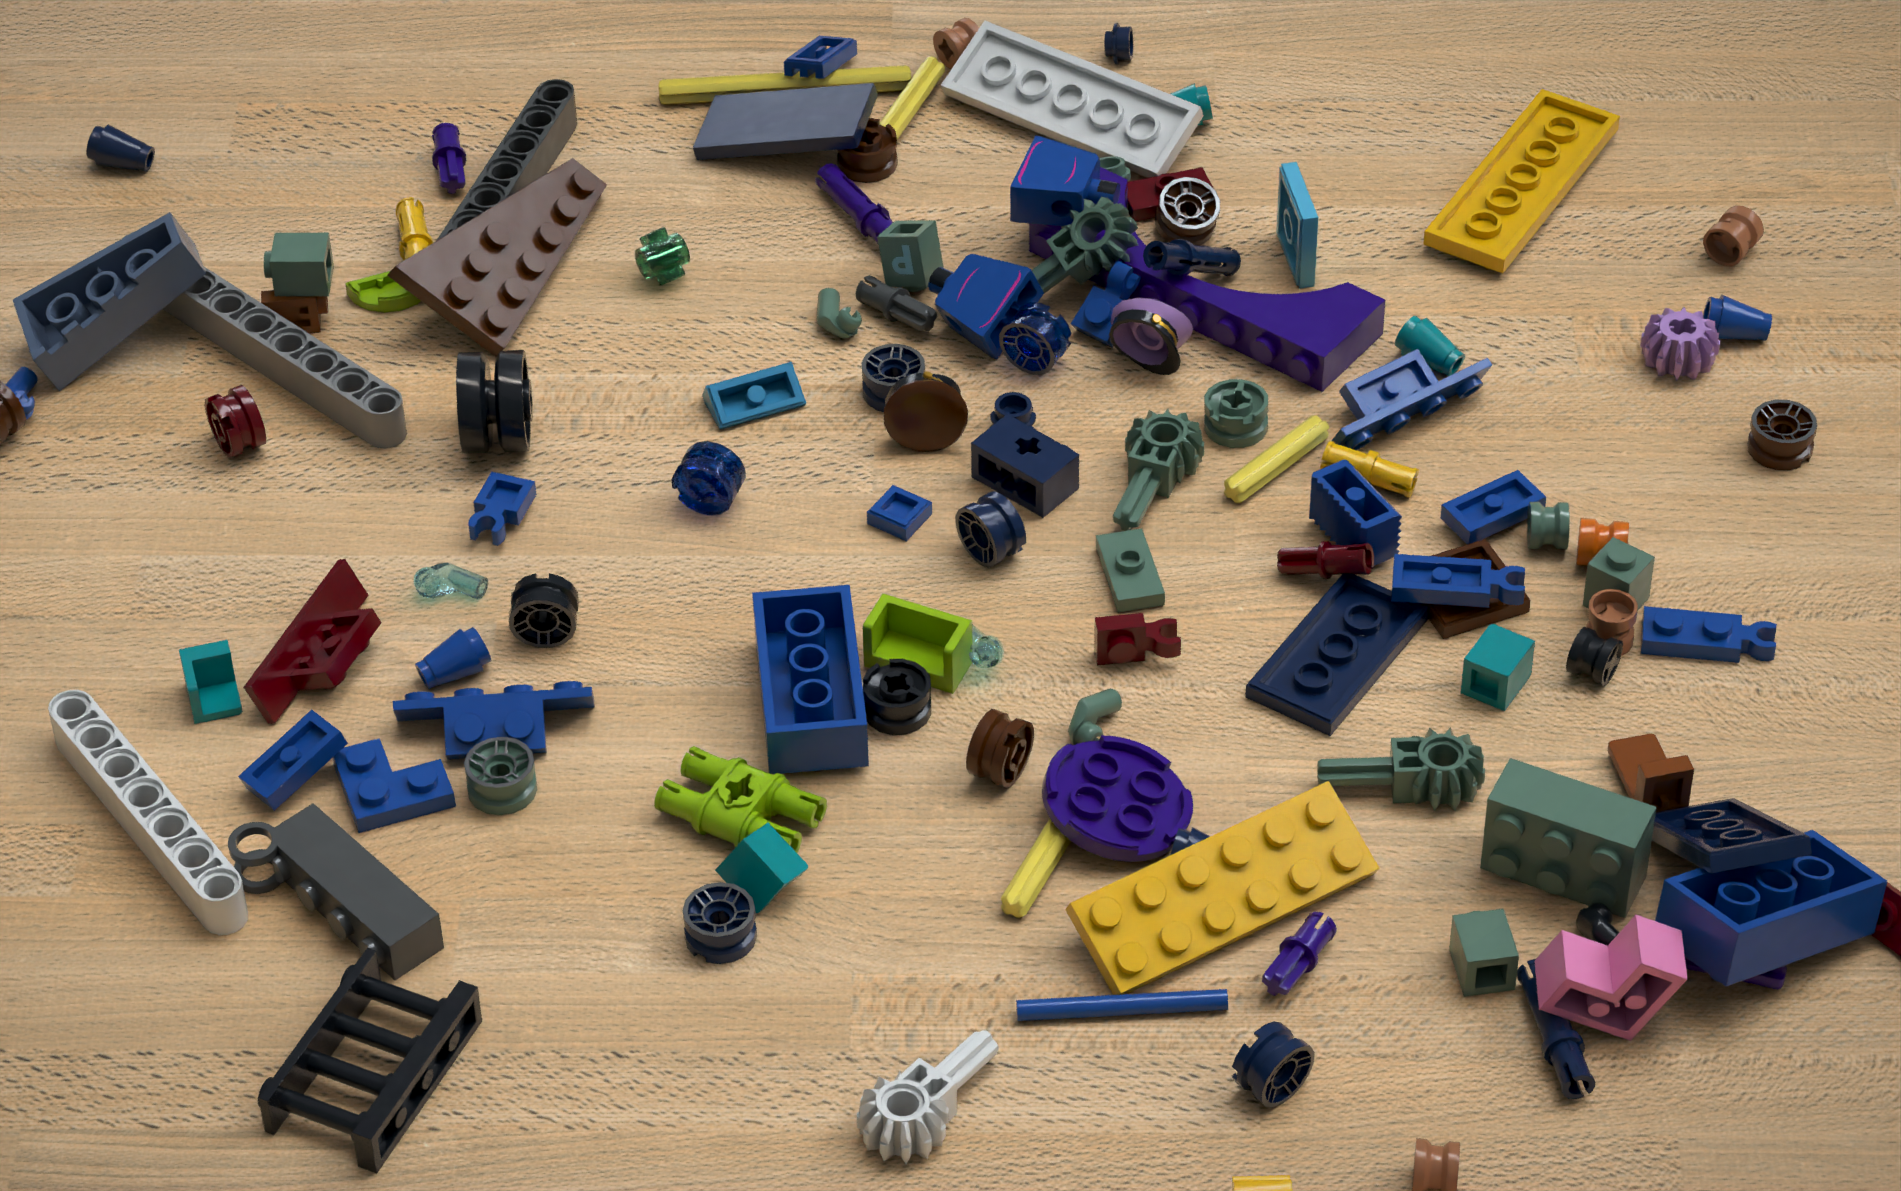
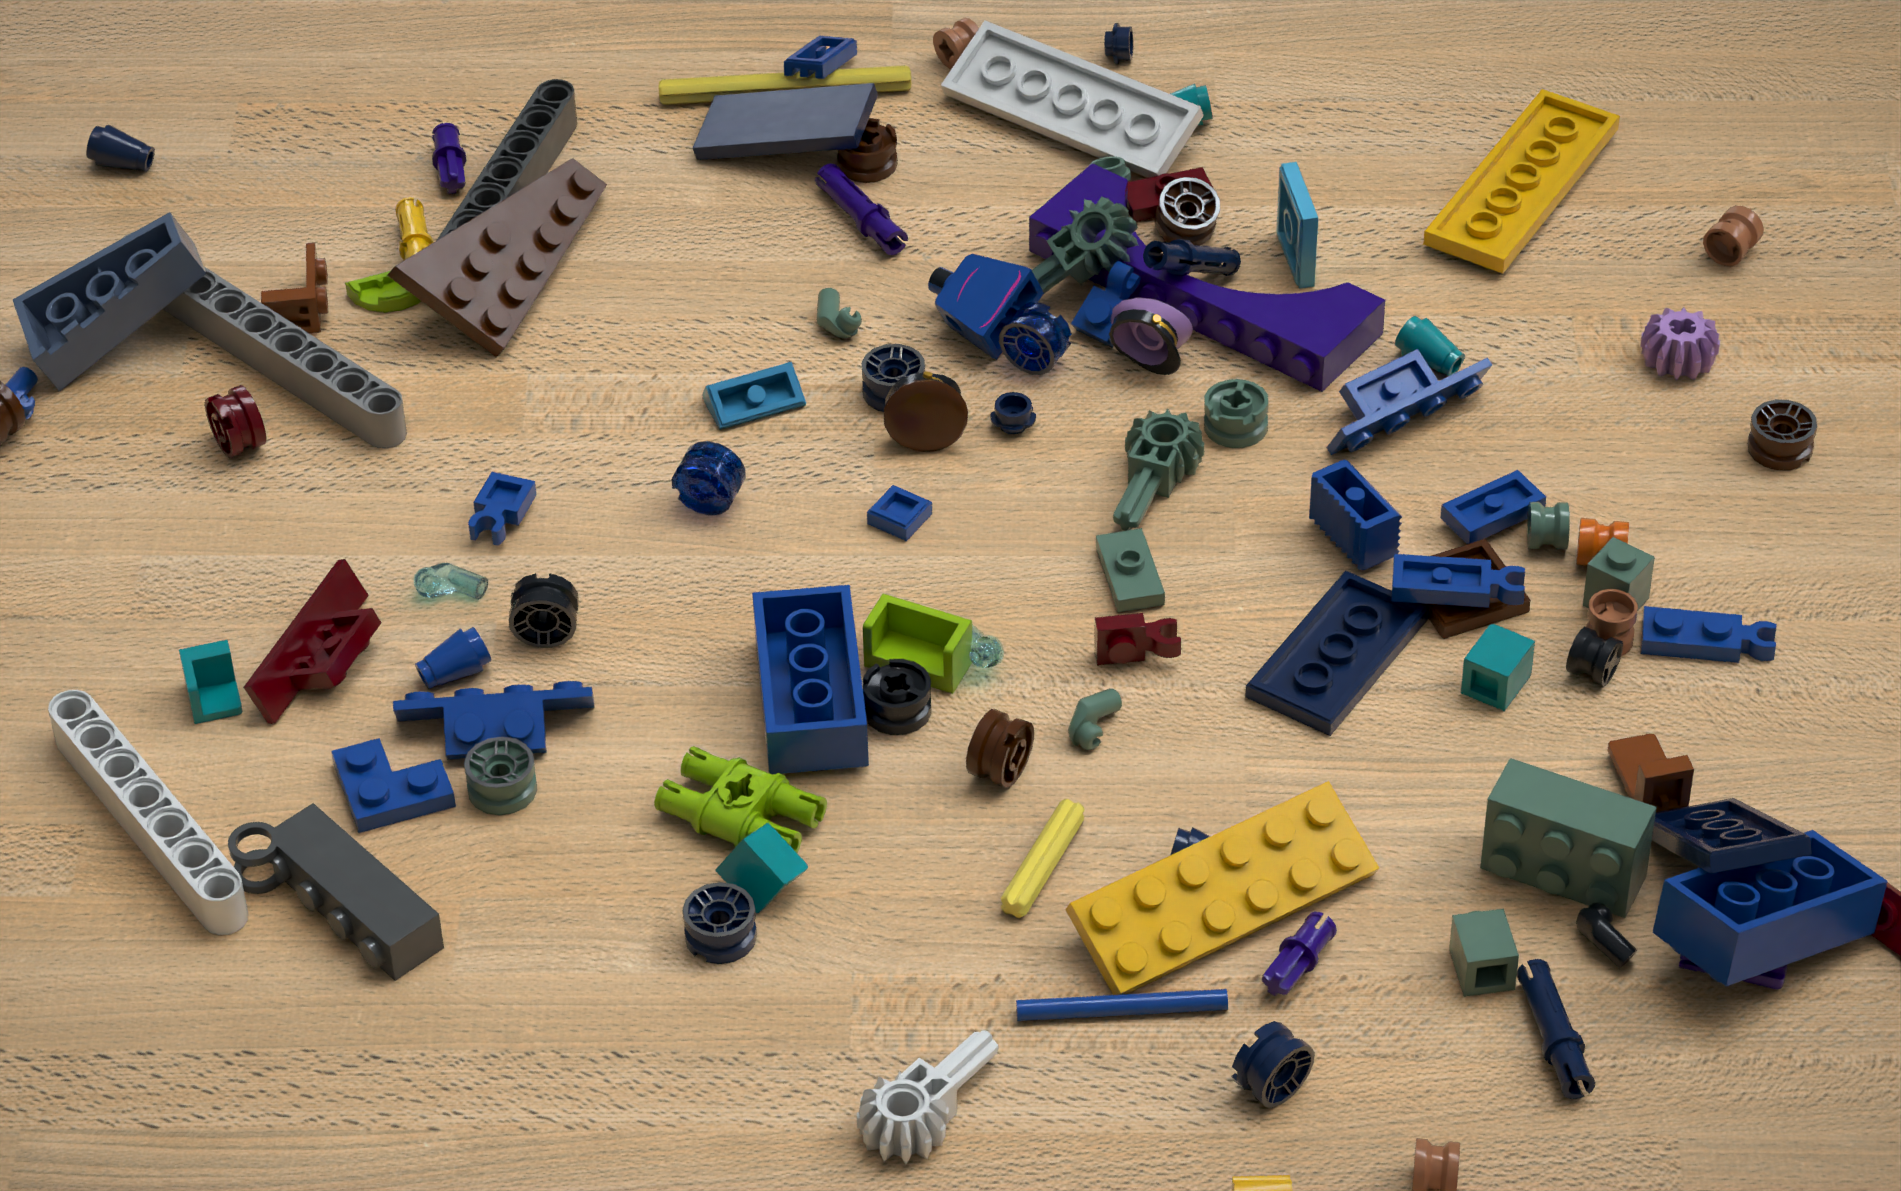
(293, 759): blue plate -> none
(300, 264): sand green brick -> none
(399, 1093): black fence -> none
(499, 401): black wheel -> none
(662, 256): clear green gear -> none
(896, 304): dark grey axle -> none
(910, 253): sand green brick -> none
(914, 95): light yellow axle -> none
(990, 529): dark blue wheel -> none
(1025, 465): dark blue brick -> none
(1055, 181): blue torso -> none
(1116, 799): dark purple tile -> none
(1276, 459): light yellow axle -> none
(1327, 559): dark red axle -> none
(1373, 468): yellow pin -> none
(1419, 769): sand green gear -> none
(1614, 984): bright pink brick -> none
(1737, 319): blue cone -> none

